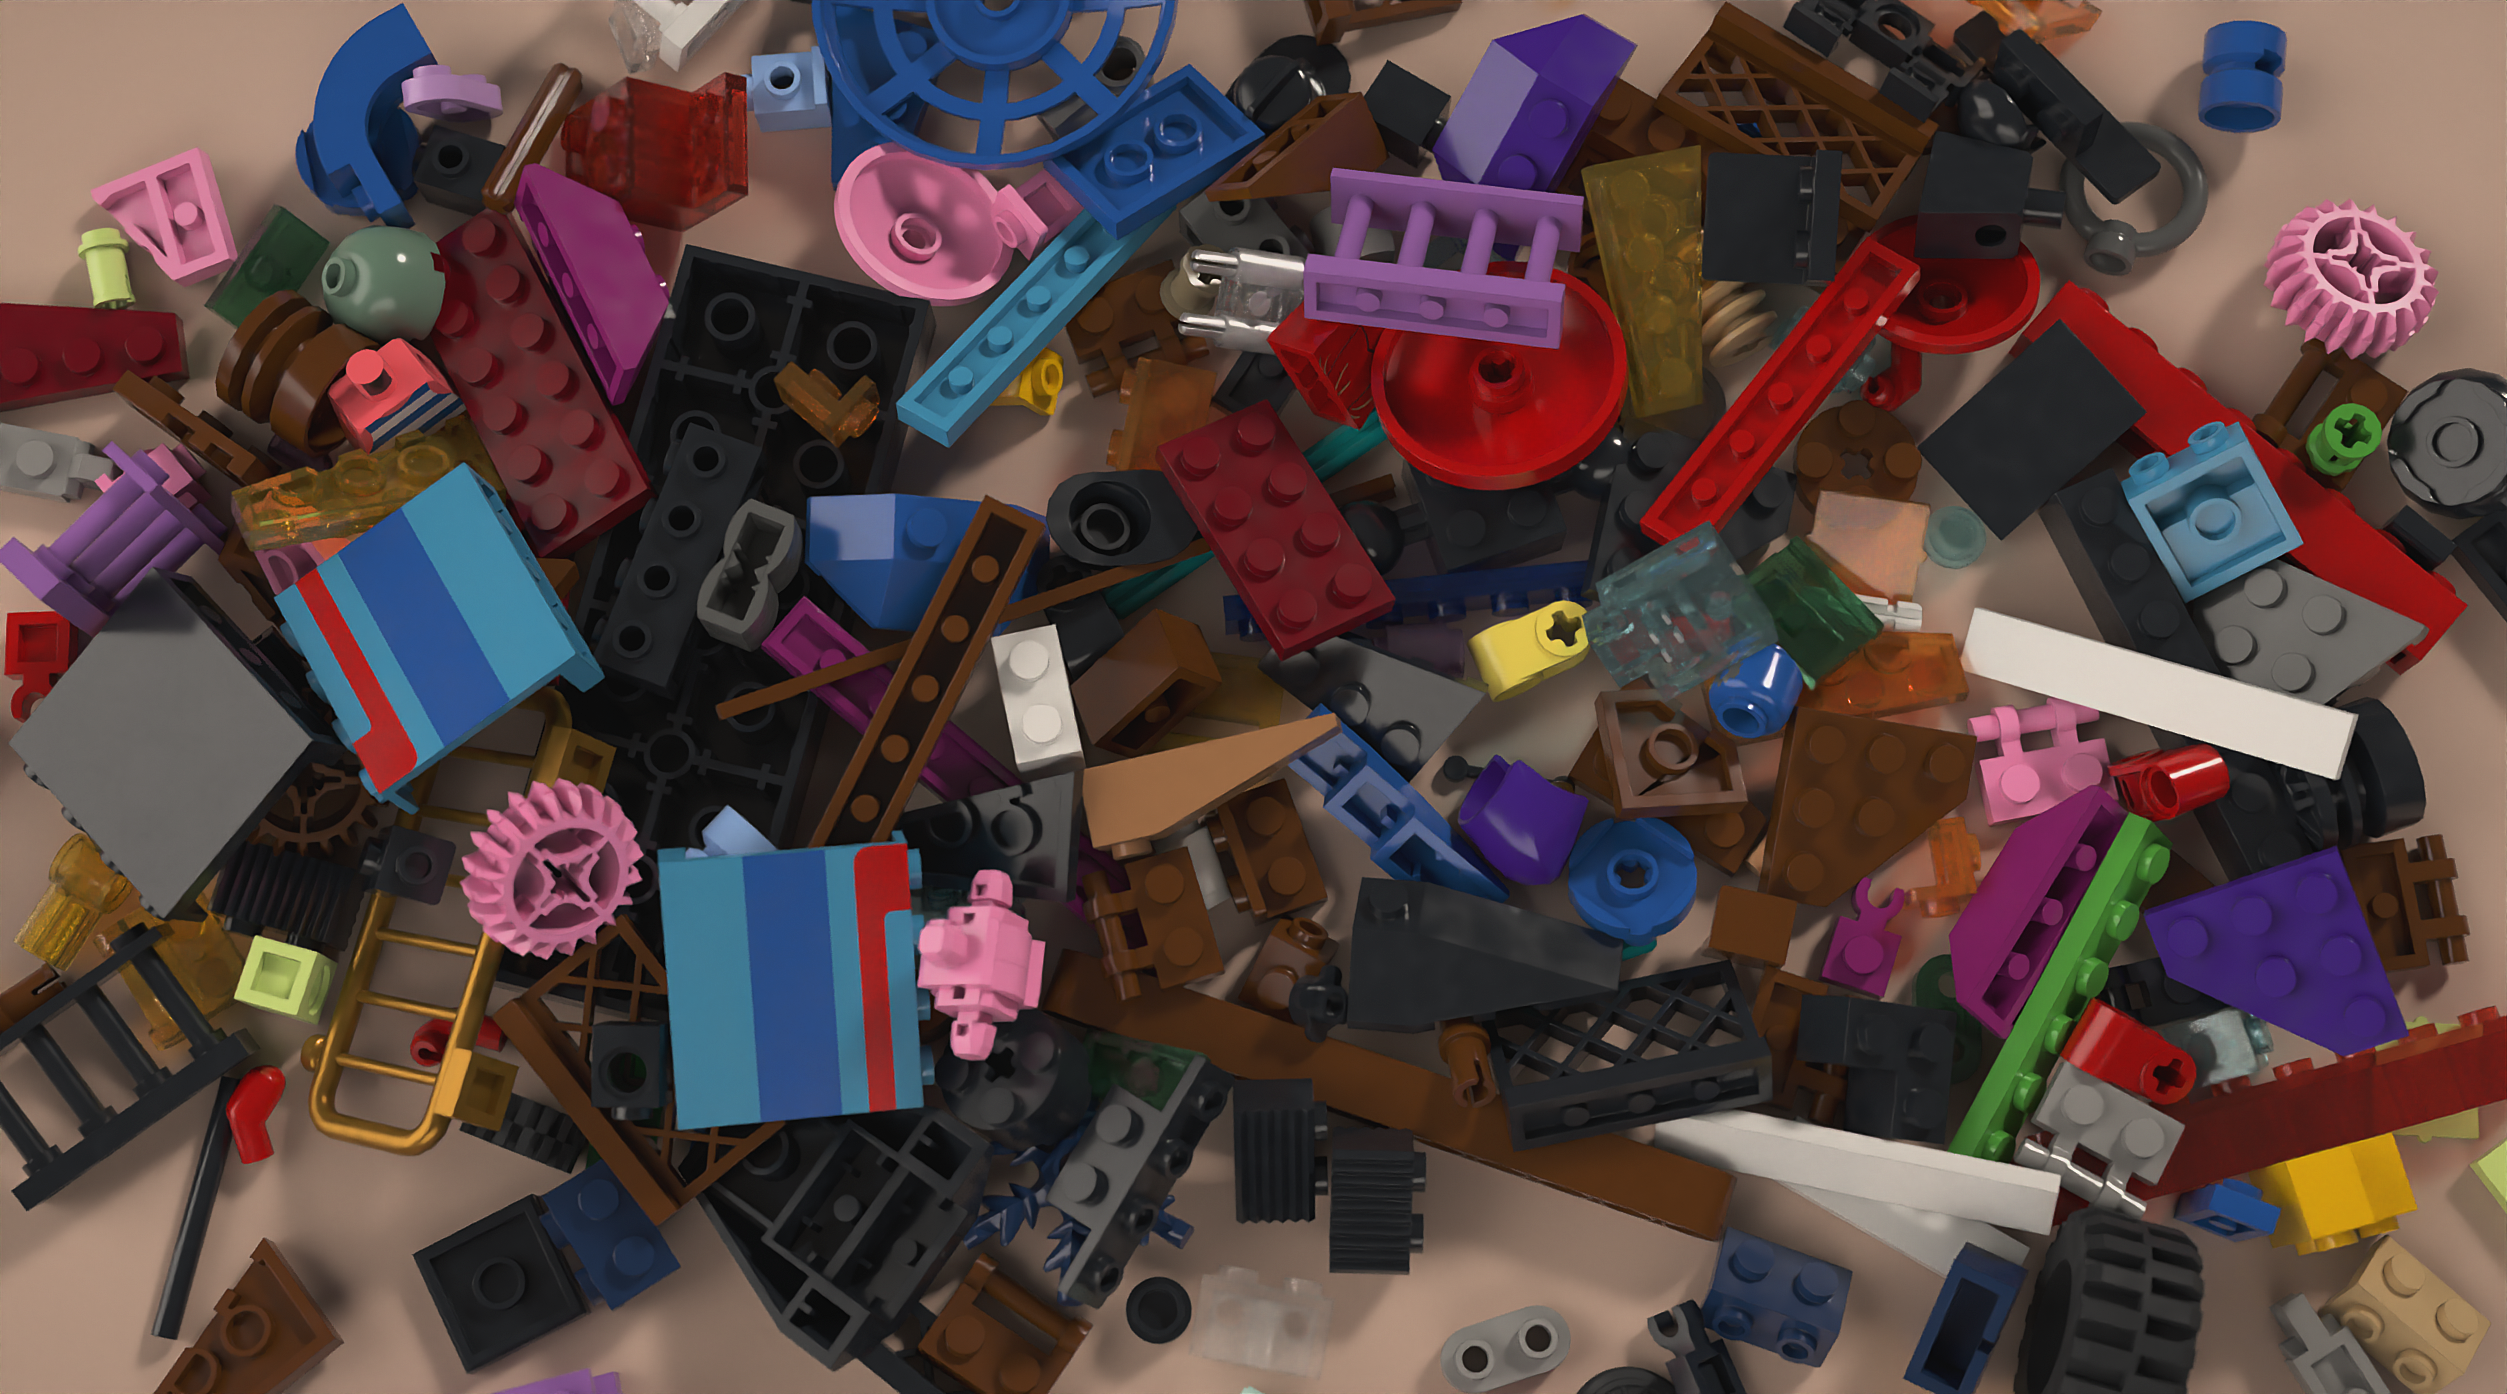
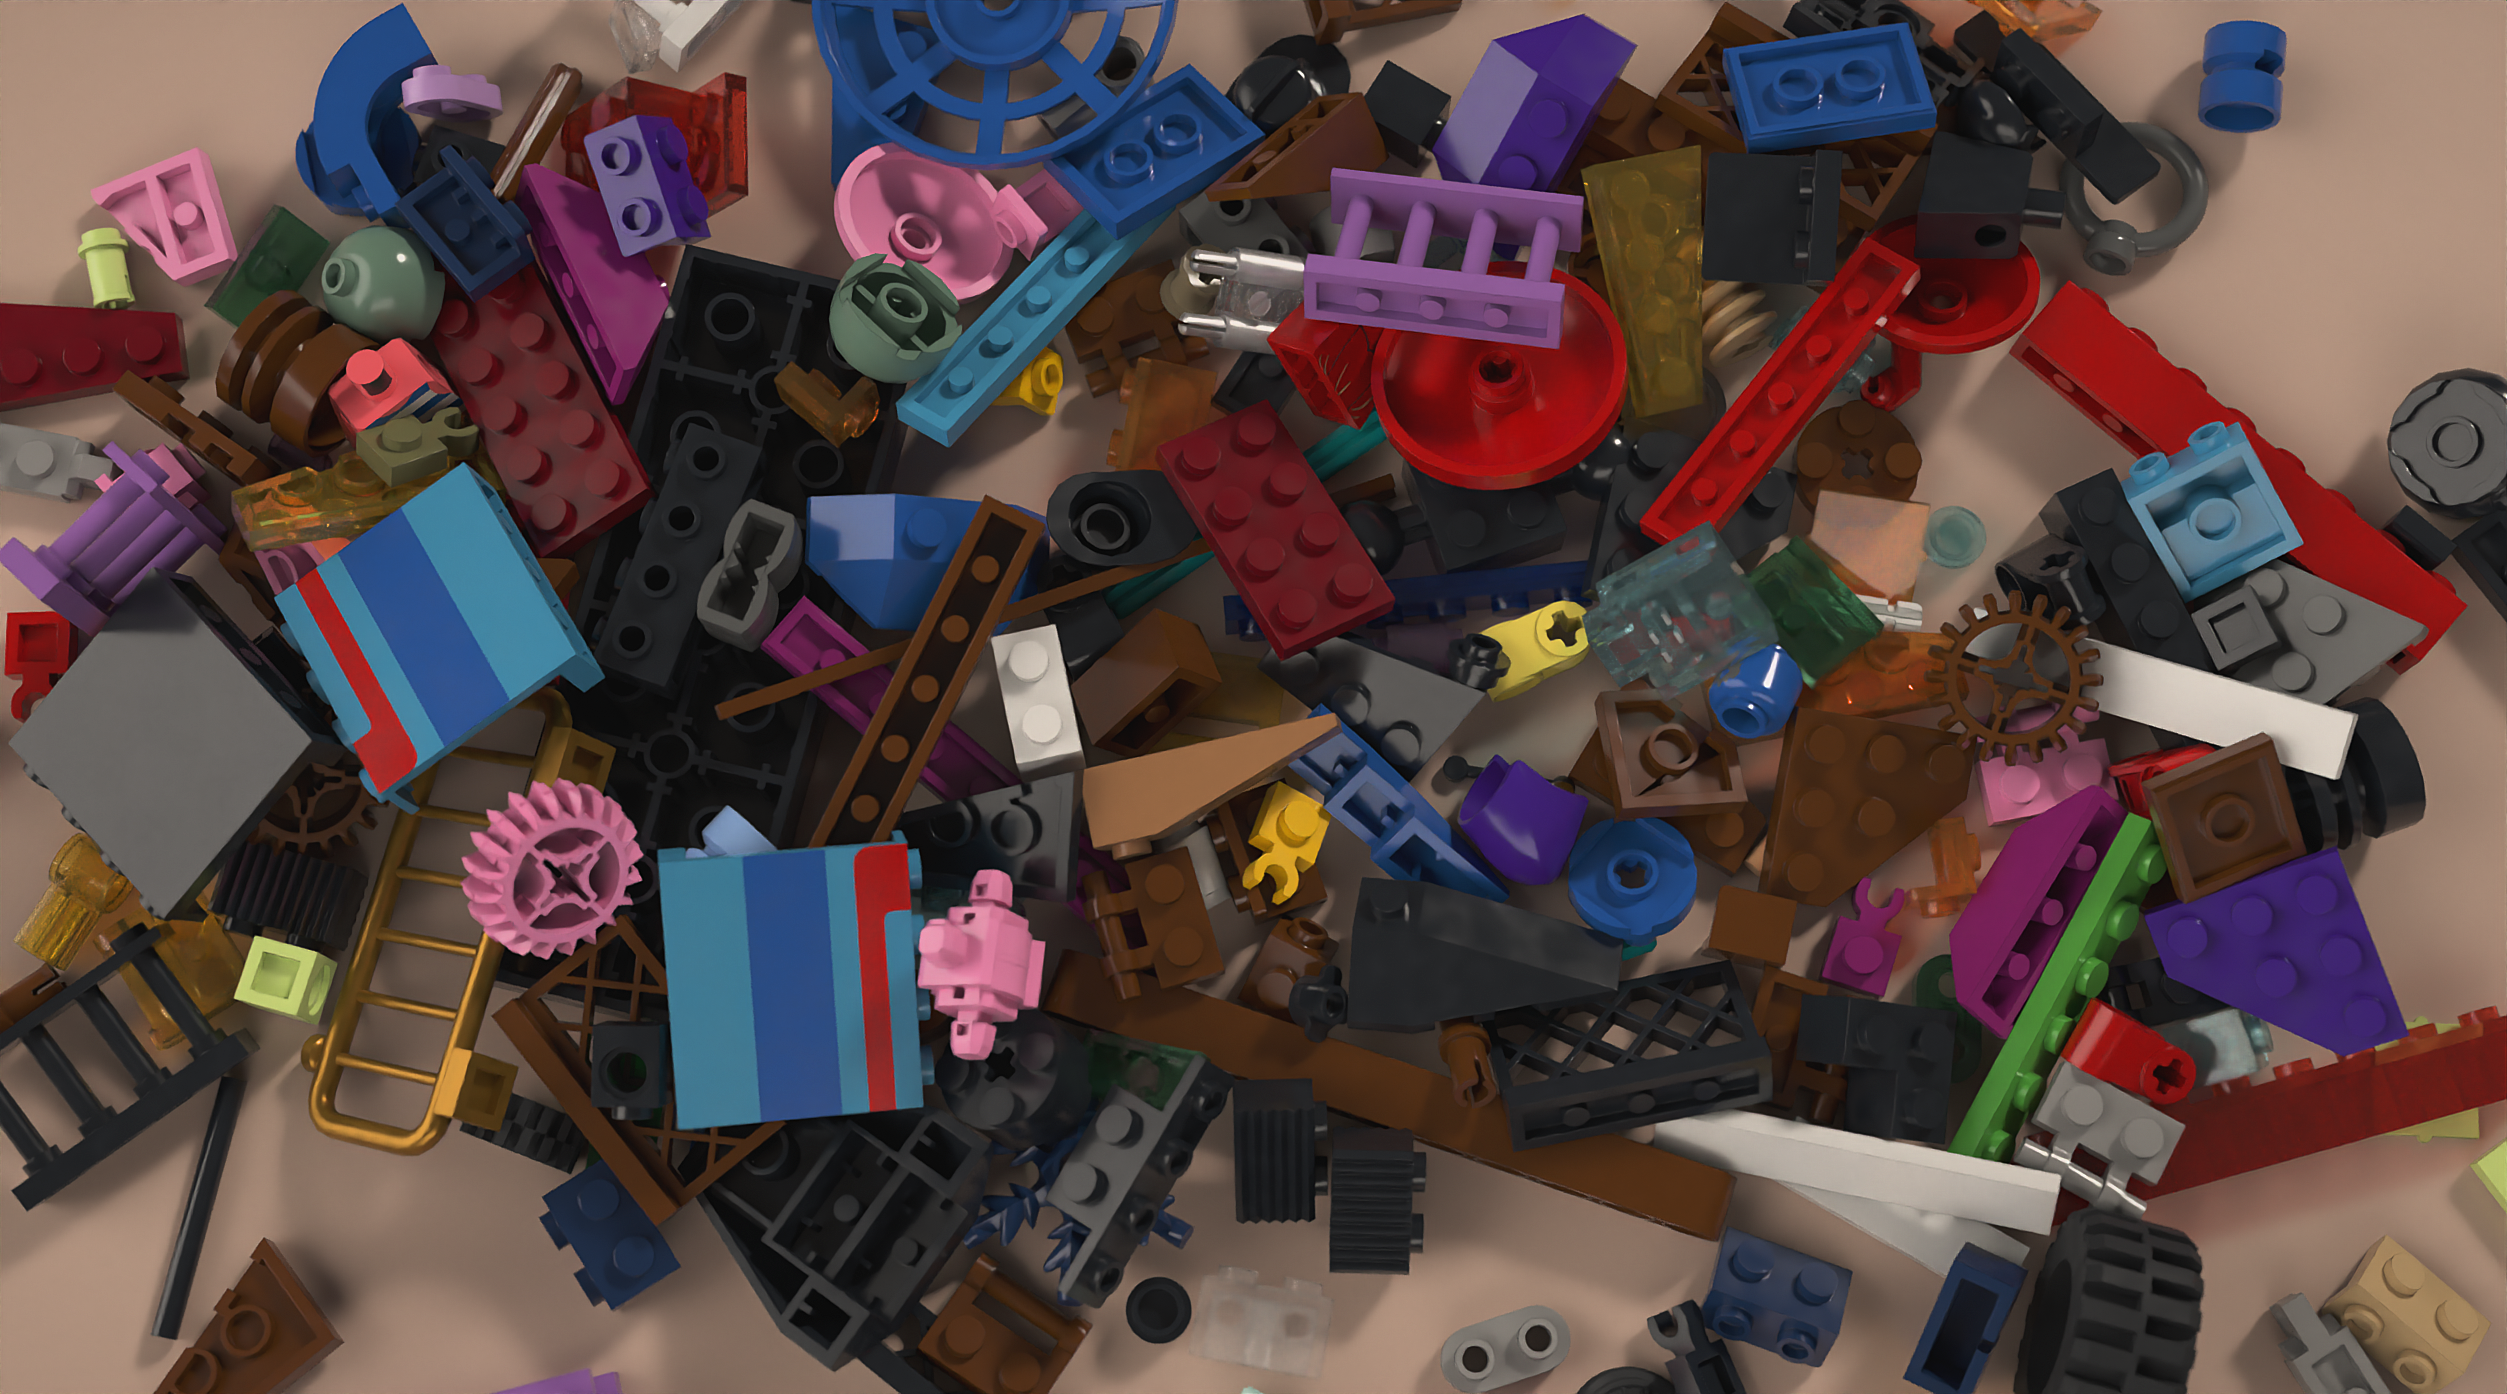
(251, 1107): red arm -> none
(406, 865): black bracket -> none
(410, 450): none -> olive plate
(432, 1037): red arm -> none
(468, 226): none -> dark blue bracket
(501, 1284): black tile -> none
(647, 184): none -> dark purple bracket
(801, 105): light blue brick -> none
(893, 319): none -> sand green cylinder
(1290, 836): none -> yellow plate
(1477, 661): none -> black plate
(1828, 88): none -> blue tile
(1994, 731): none -> reddish brown gear
(2031, 429): black tile -> none
(2057, 572): none -> black piece
(2224, 817): none -> reddish brown plate
(2228, 1210): blue plate -> none
(2236, 629): none -> black plate
(2336, 1192): yellow brick -> none
(2337, 266): bright pink gear -> none
(2355, 384): reddish brown plate -> none
(2360, 439): bright green bush -> none
(2389, 902): reddish brown plate -> none

